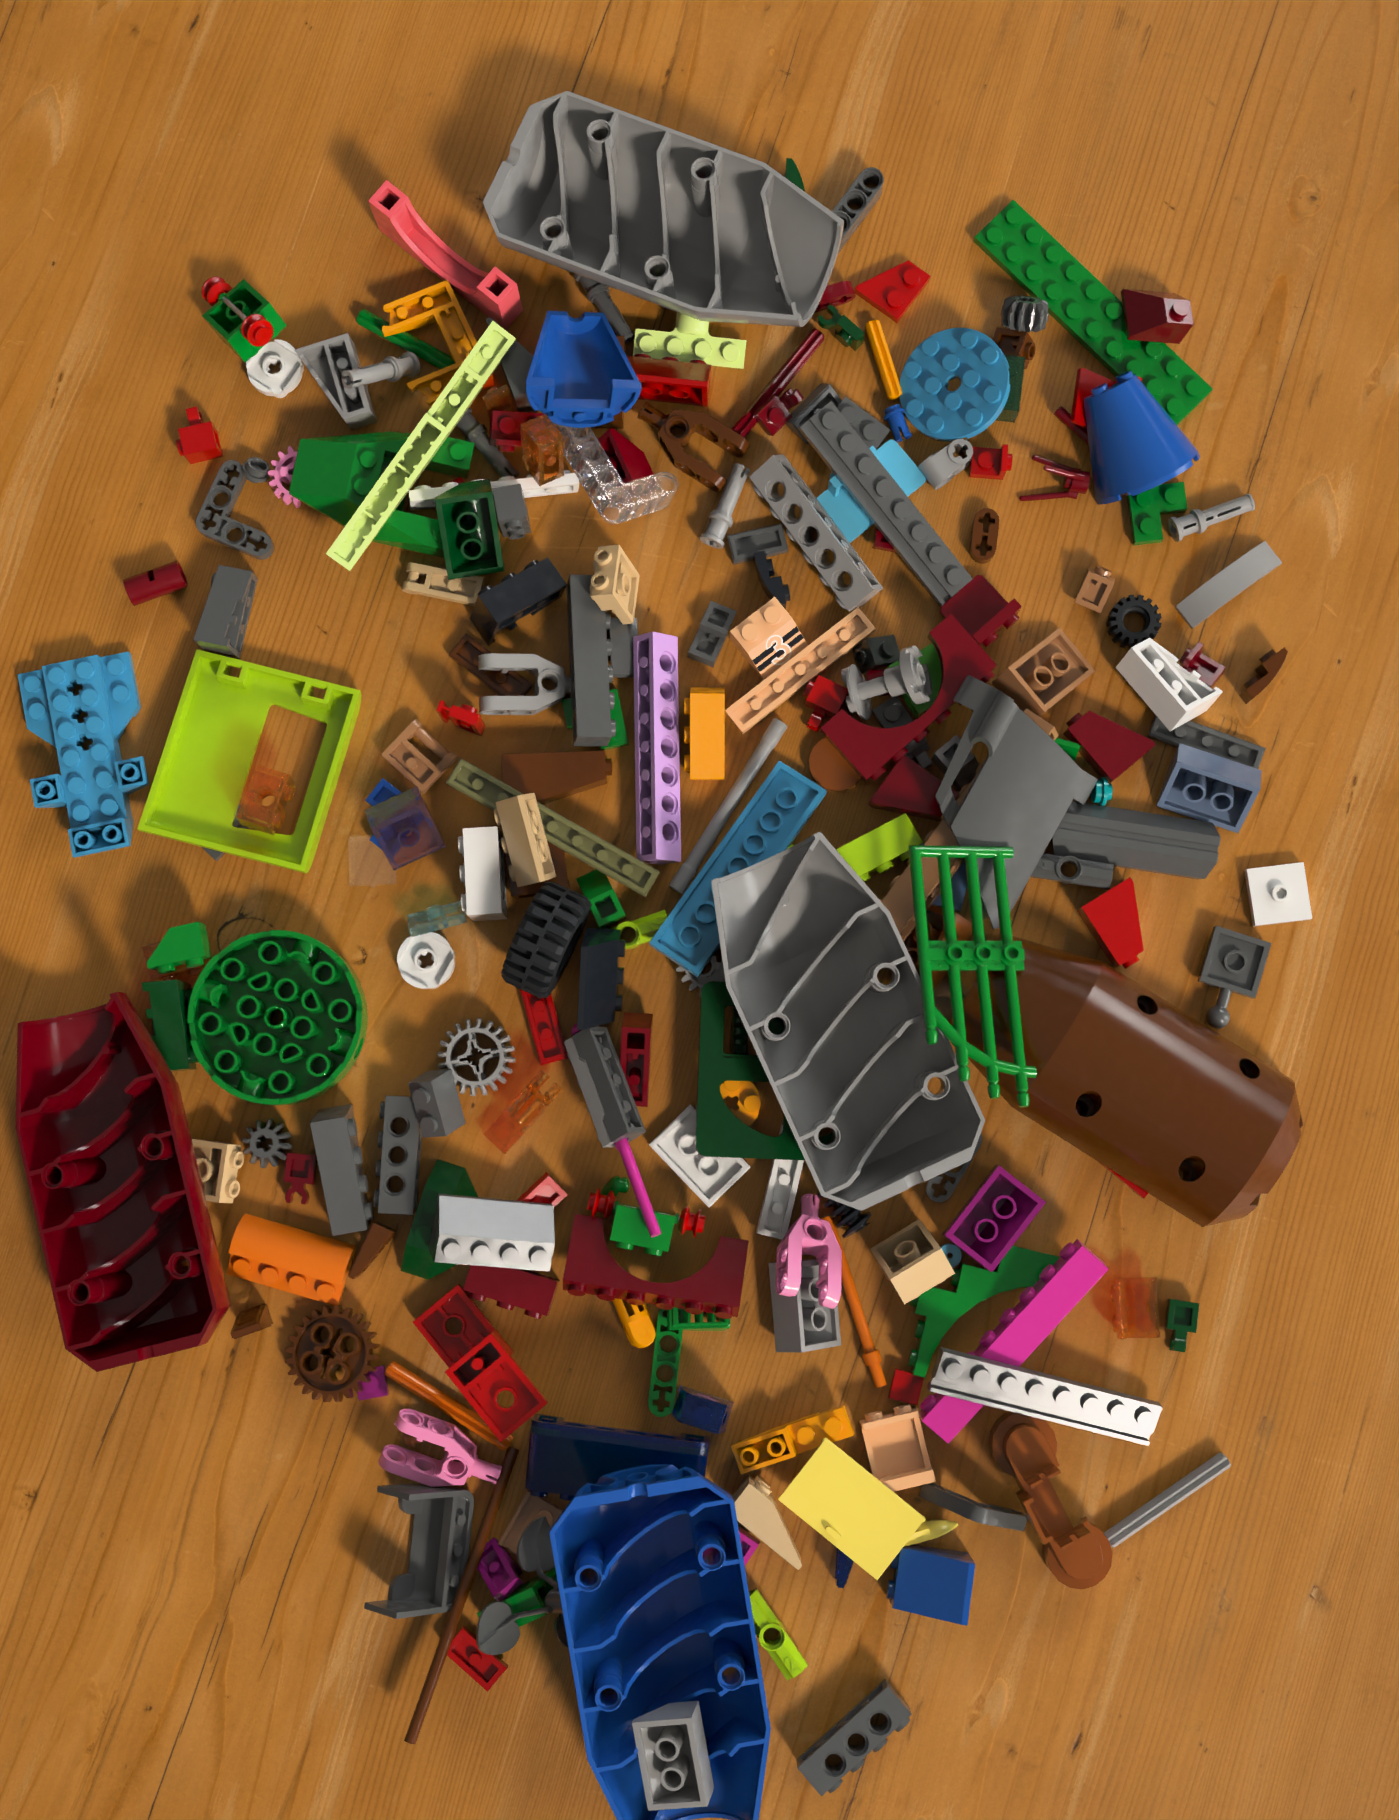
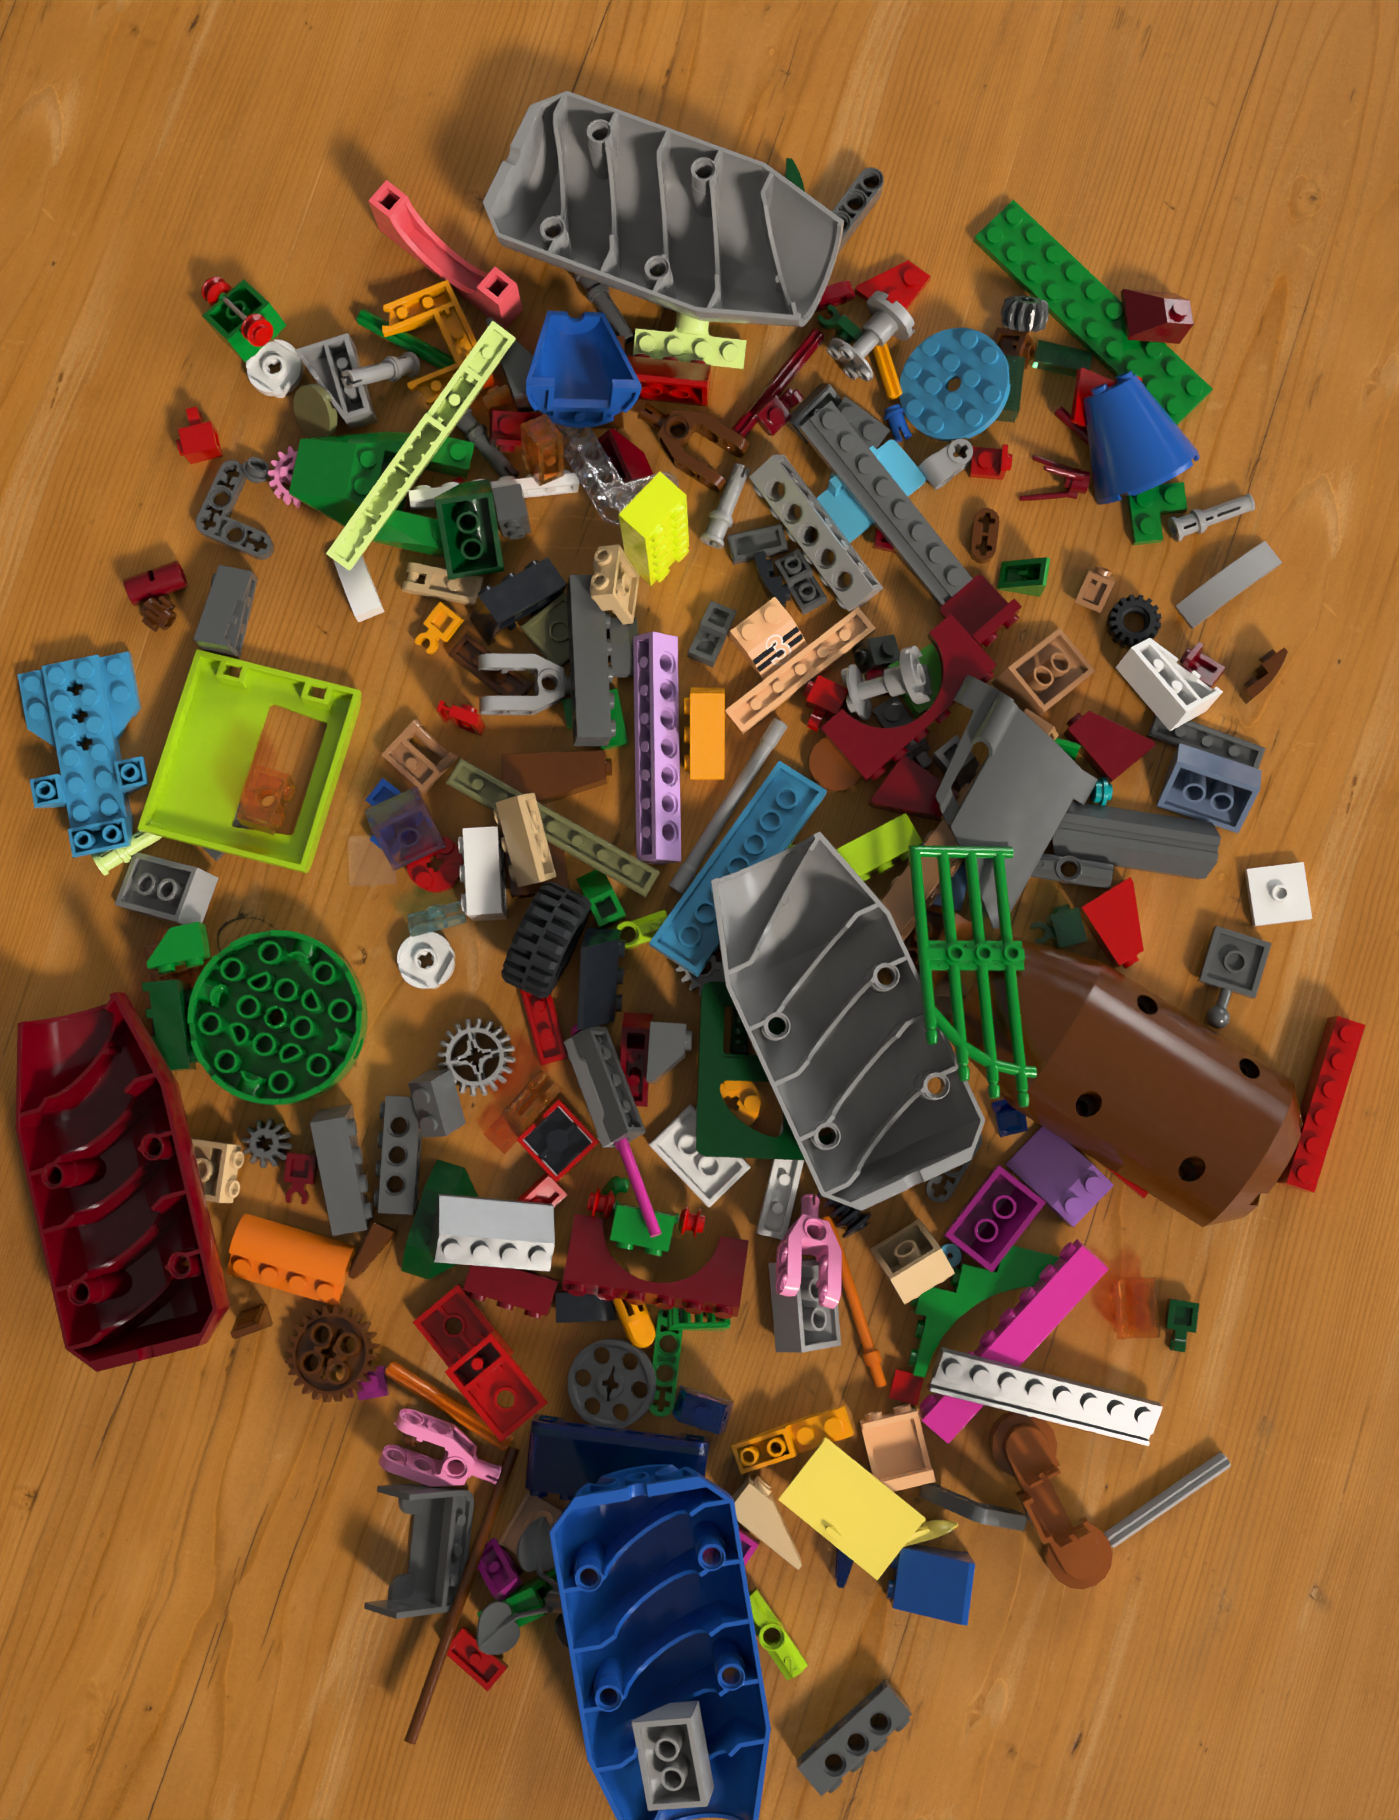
(109, 859): none -> yellowish green pin
(158, 613): none -> reddish brown gear
(166, 890): none -> light grey slope
(314, 411): none -> olive tile
(360, 590): none -> white slope
(441, 624): none -> light orange plate
(448, 872): none -> red plate
(550, 631): none -> olive tile
(558, 1141): none -> black piece
(583, 1308): none -> black slope
(598, 1389): none -> dark grey wedge
(655, 528): none -> neon yellow brick
(666, 1048): none -> dark grey slope
(801, 582): none -> dark grey slope
(885, 322): none -> light grey piece
(1008, 1119): none -> clear blue slope
(1024, 576): none -> green slope
(1059, 1176): none -> medium lavender slope
(1061, 358): none -> clear green slope
(1063, 927): none -> clear green brick
(1323, 1101): none -> red brick

